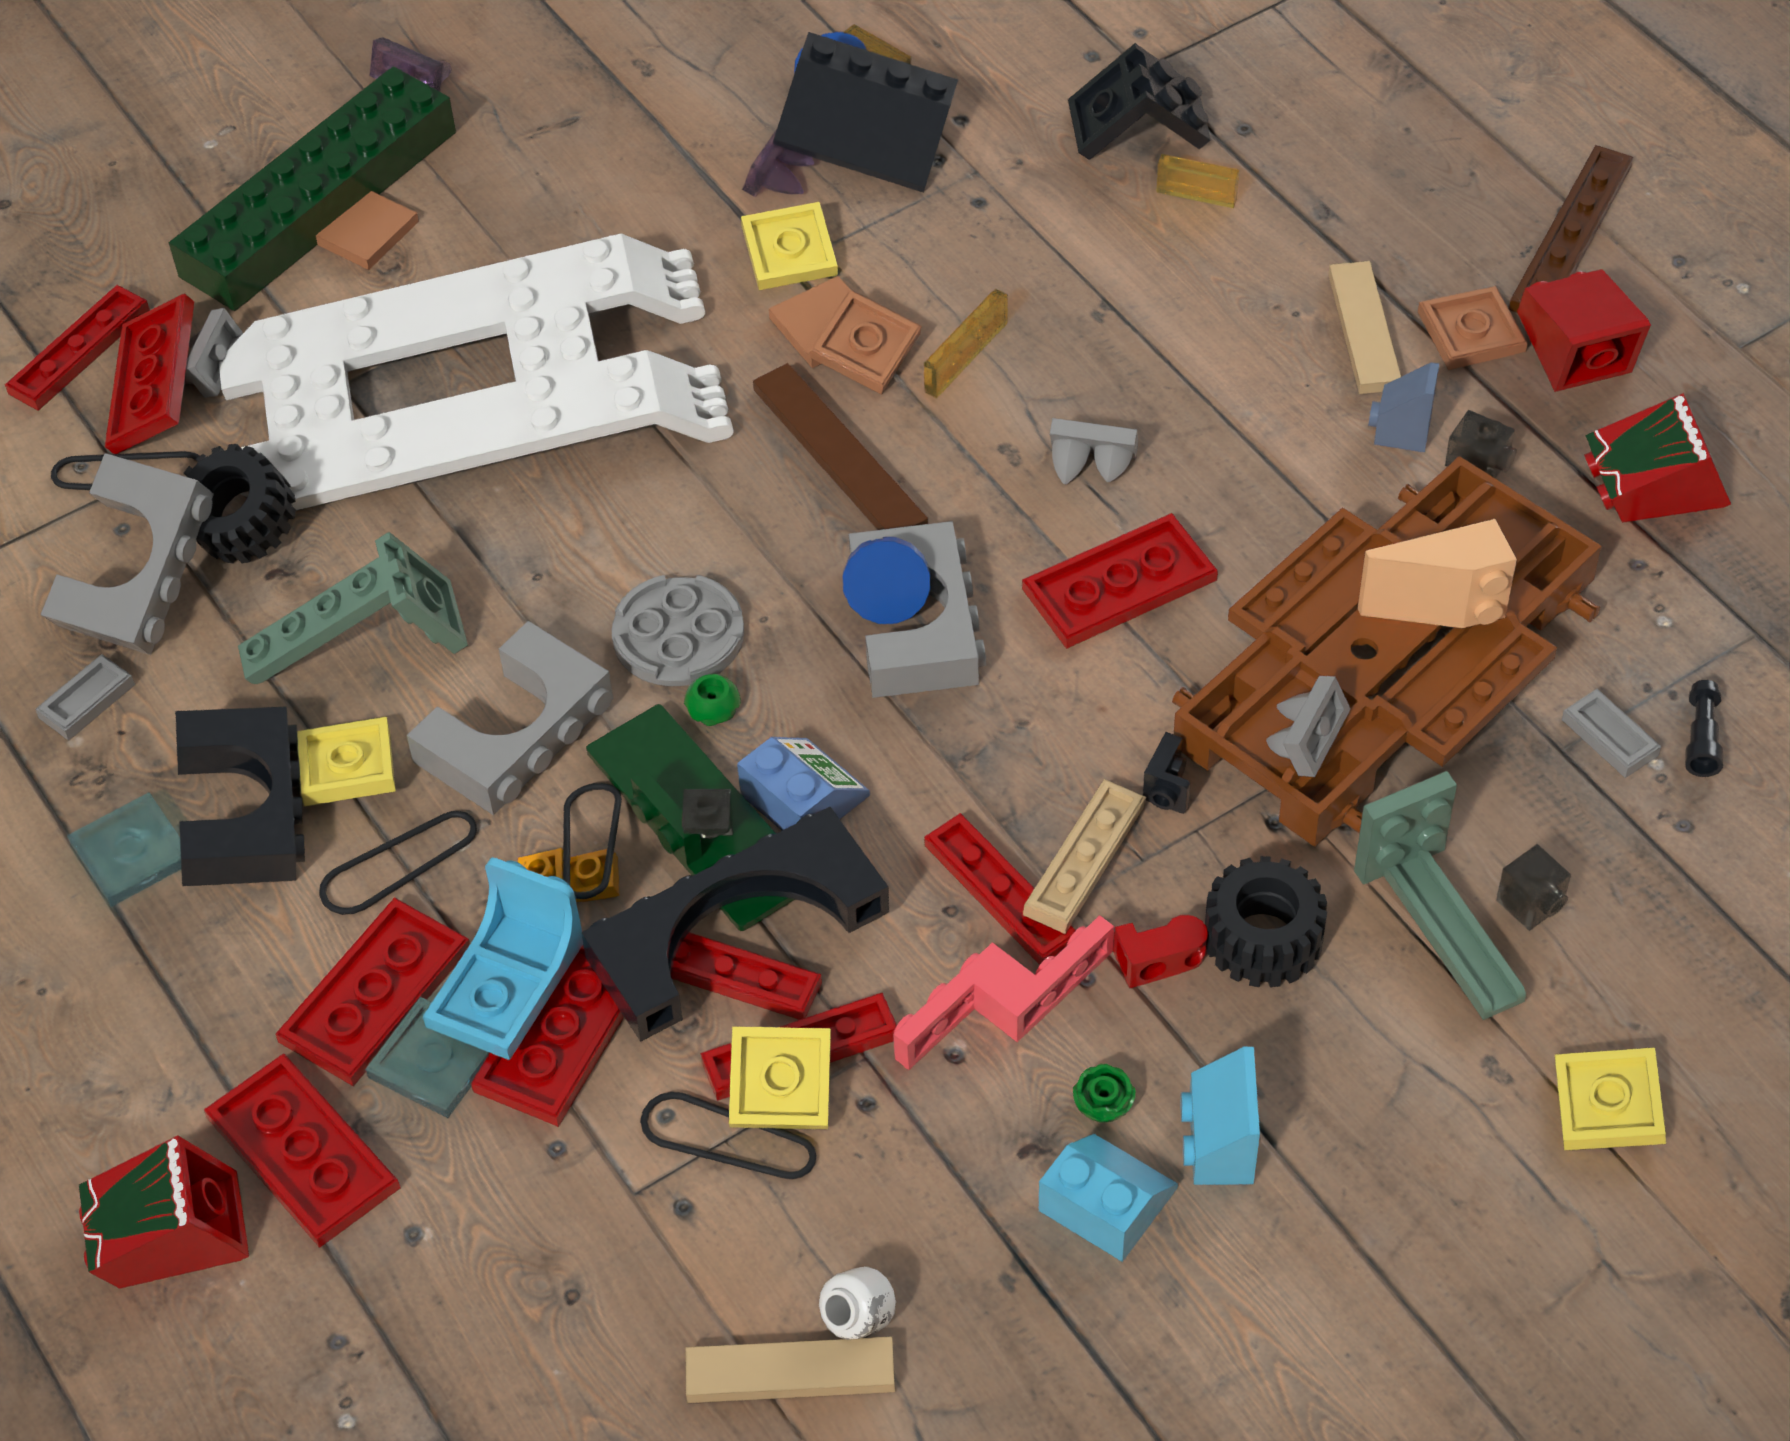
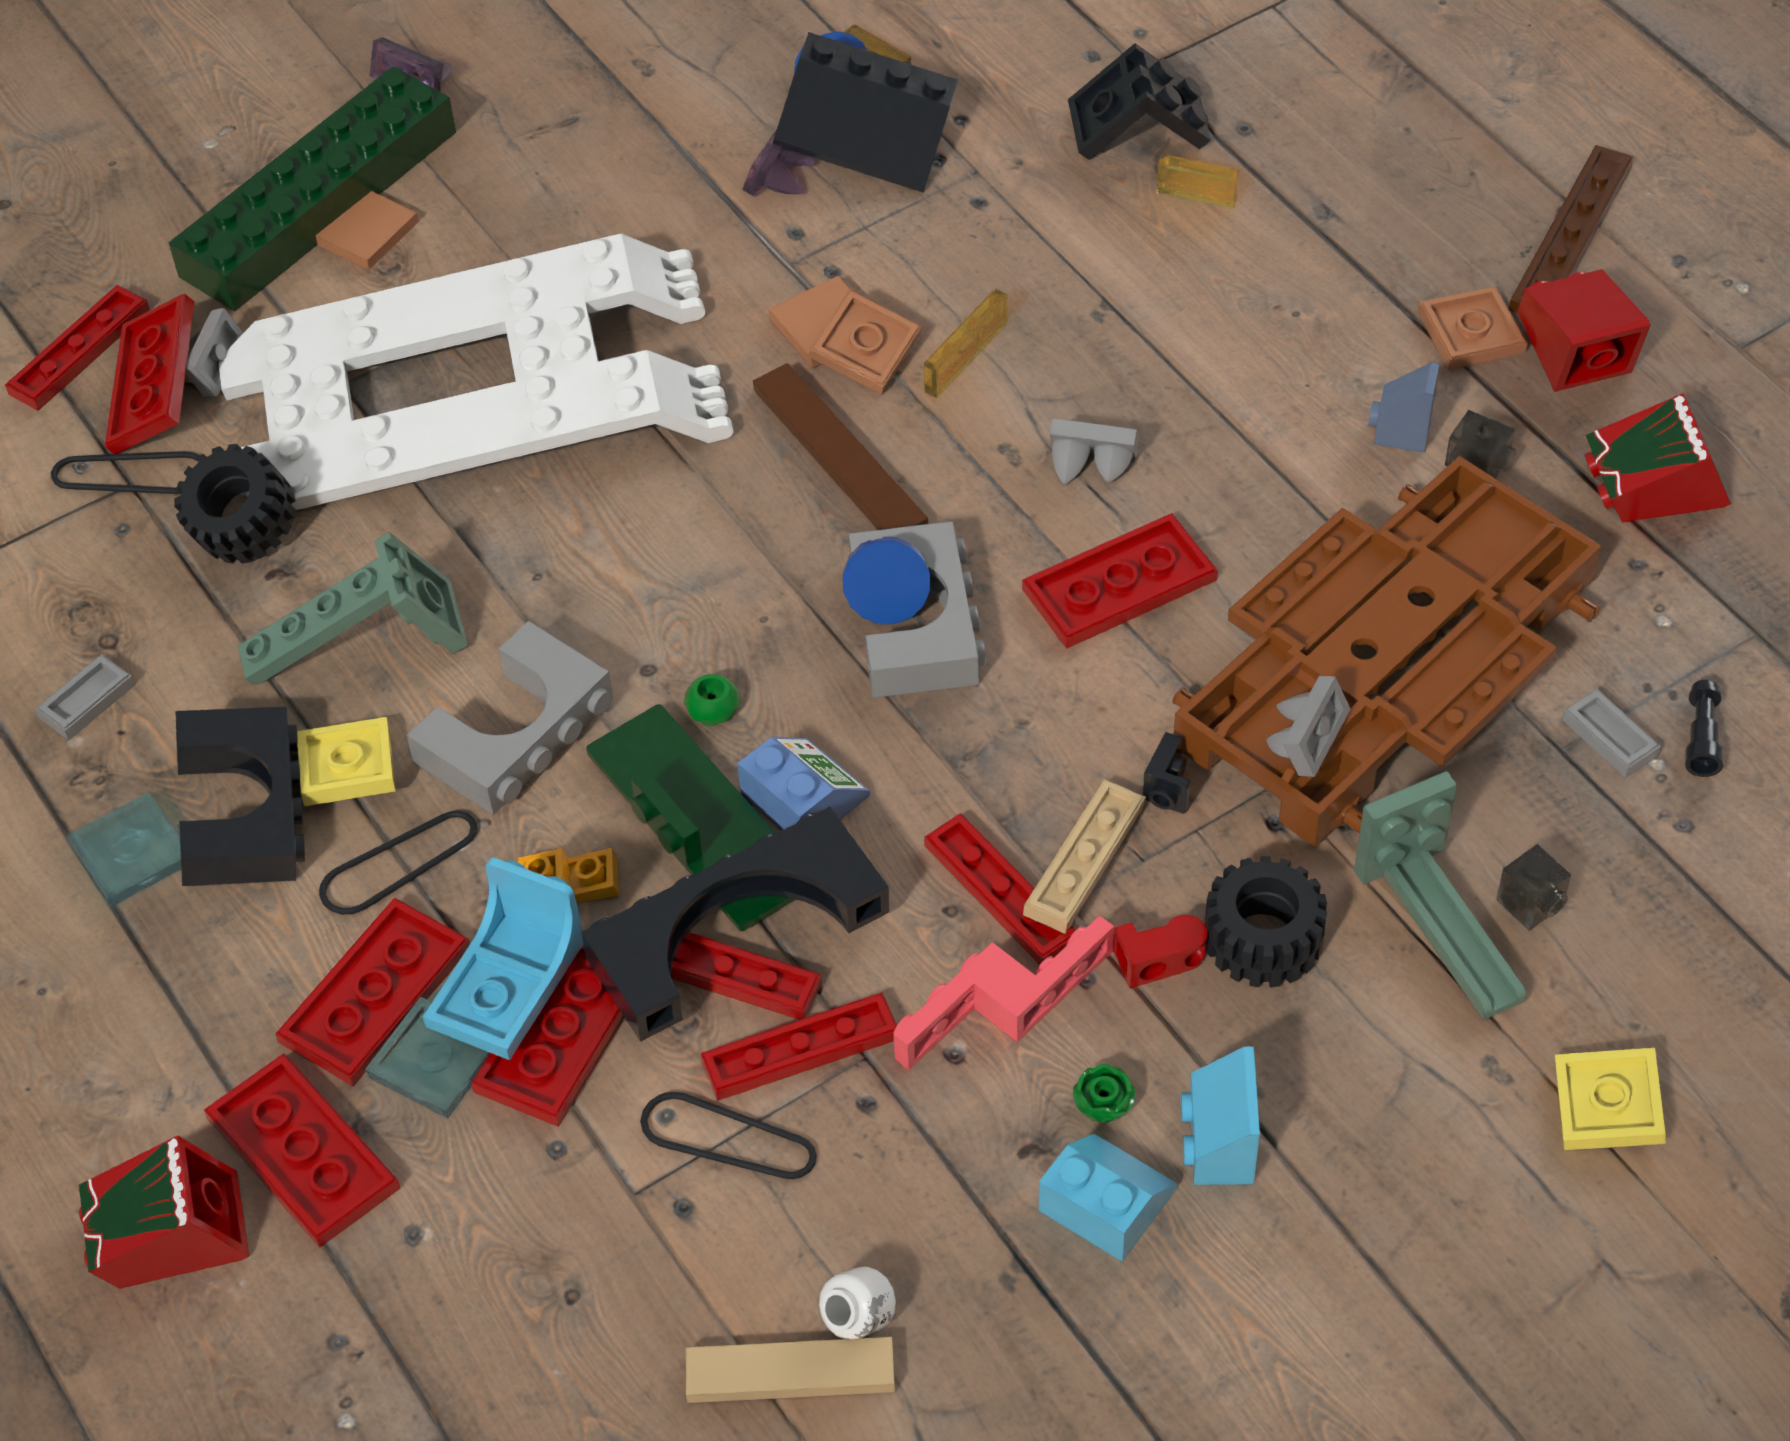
(136, 610): light grey arch -> none
(612, 837): black piece -> none
(677, 629): light grey tile -> none
(707, 812): clear smoke bracket -> none
(780, 1077): light yellow plate -> none
(789, 245): light yellow plate -> none
(1364, 326): tan tile -> none
(1441, 578): light nougat slope -> none

